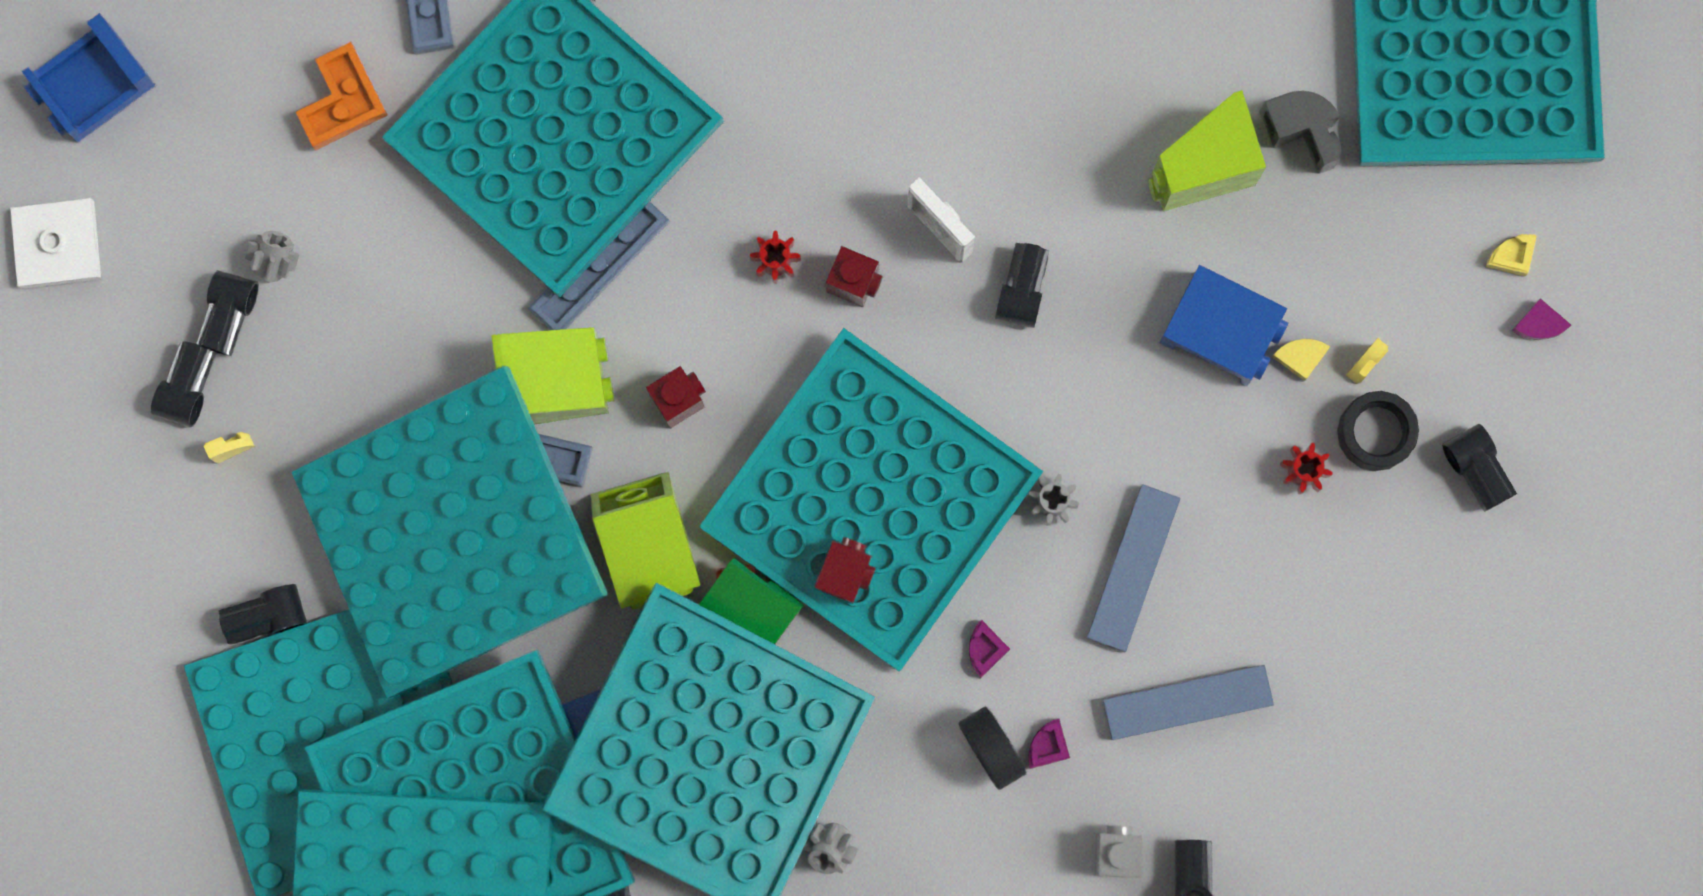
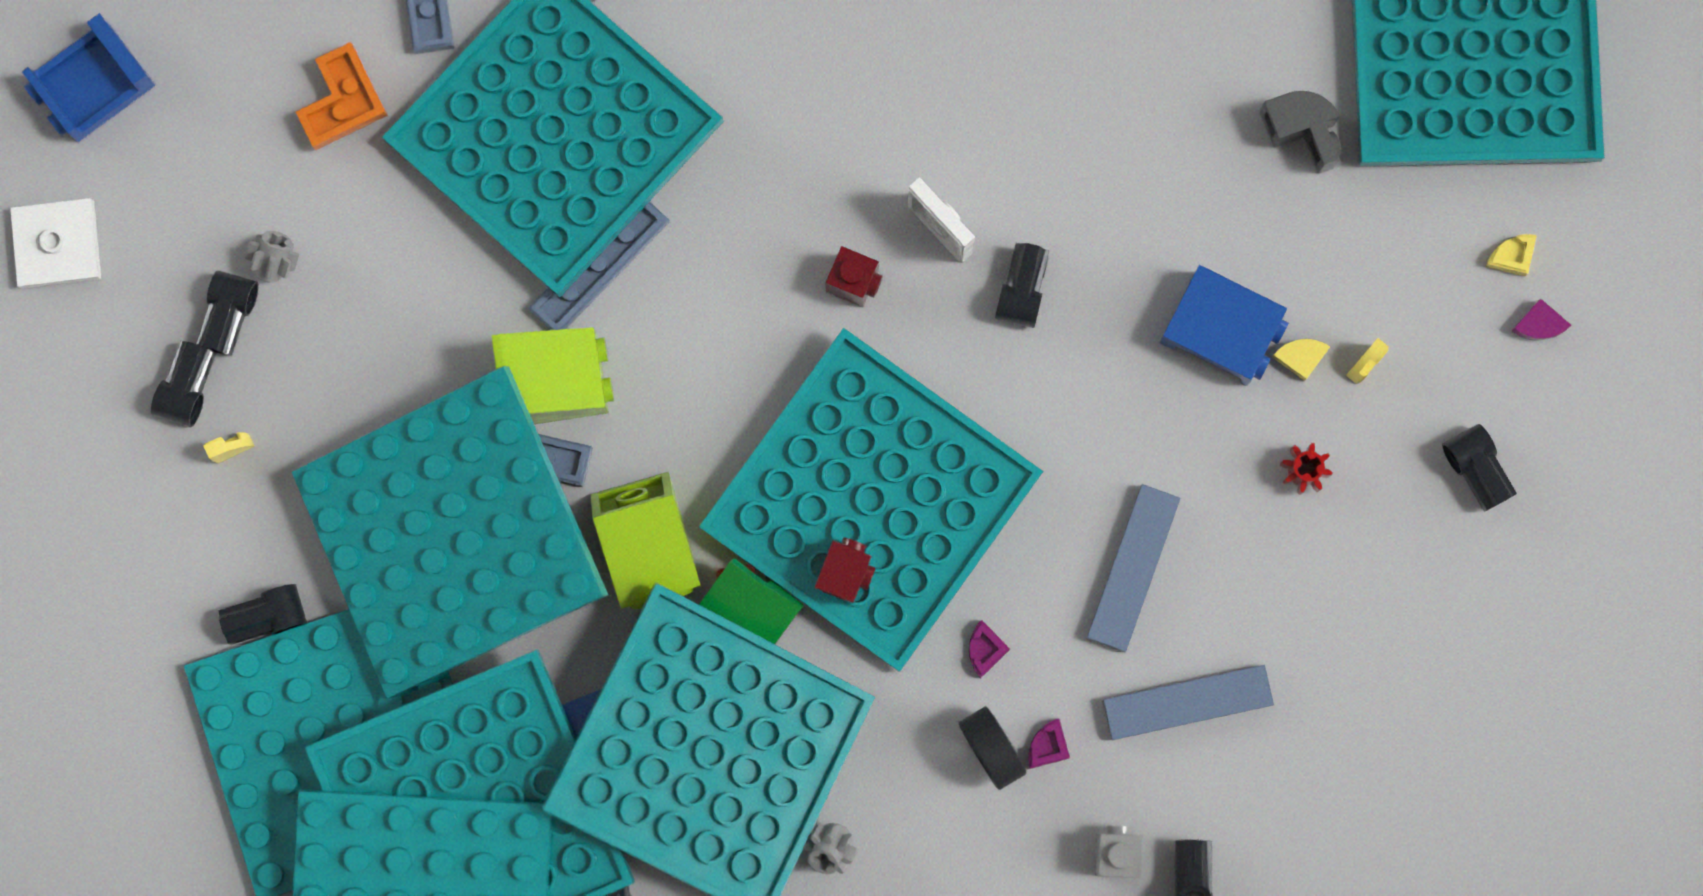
(677, 395): dark red brick -> none
(774, 268): red gear -> none
(1064, 495): light grey gear -> none
(1210, 158): lime slope -> none
(1394, 404): black tyre -> none

